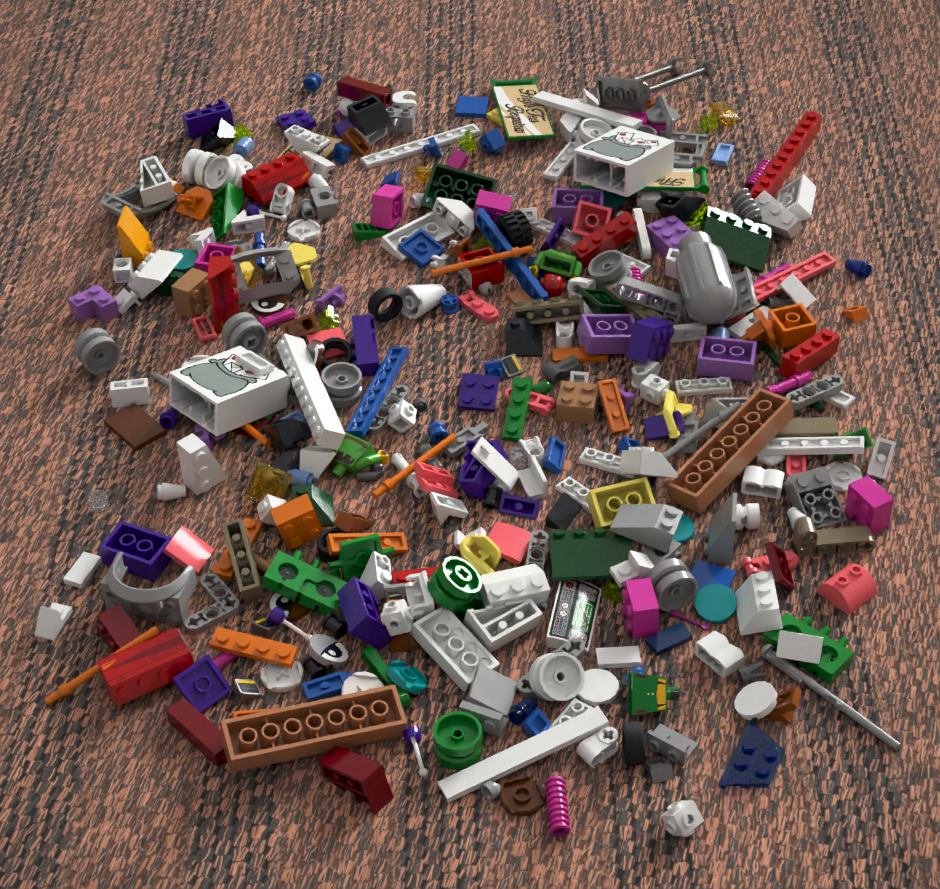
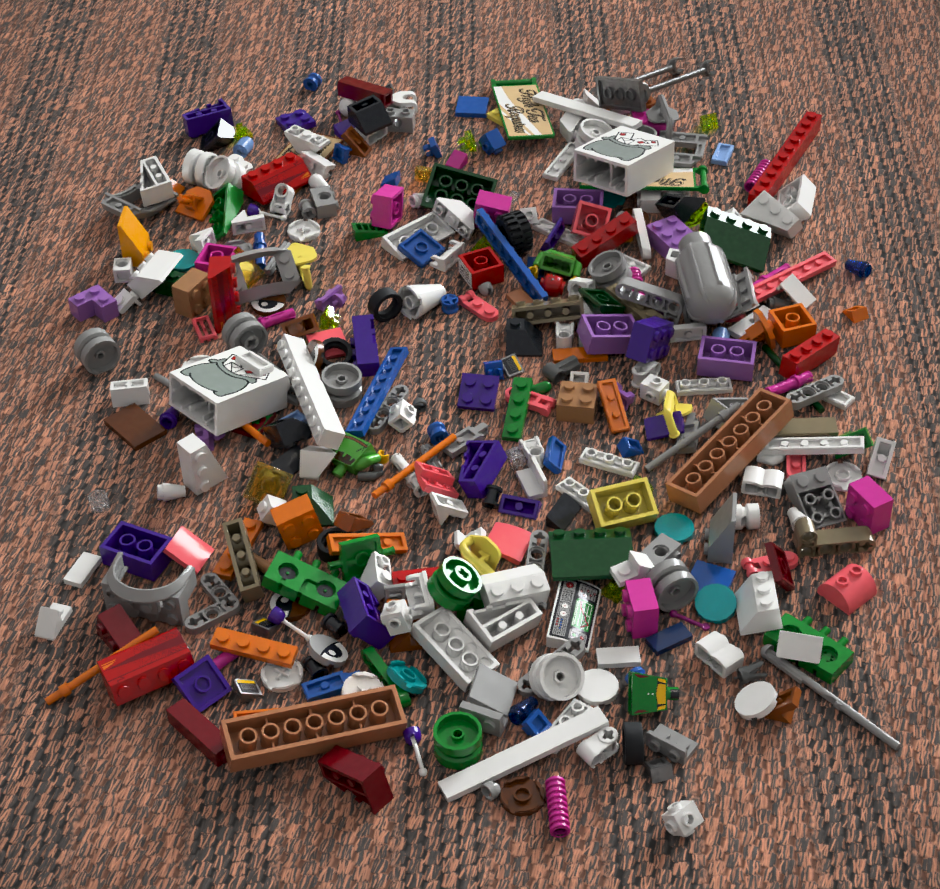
(301, 478): medium blue brick -> none
(416, 146): white tile -> none
(458, 248): dark orange slope -> none
(494, 462): white door -> none
(514, 252): orange bar -> none
(645, 462): white slope -> none
(647, 524): light grey slope -> none
(725, 112): clear yellow slope -> none
(745, 205): light grey piece -> none
(753, 760): clear blue wing -> none

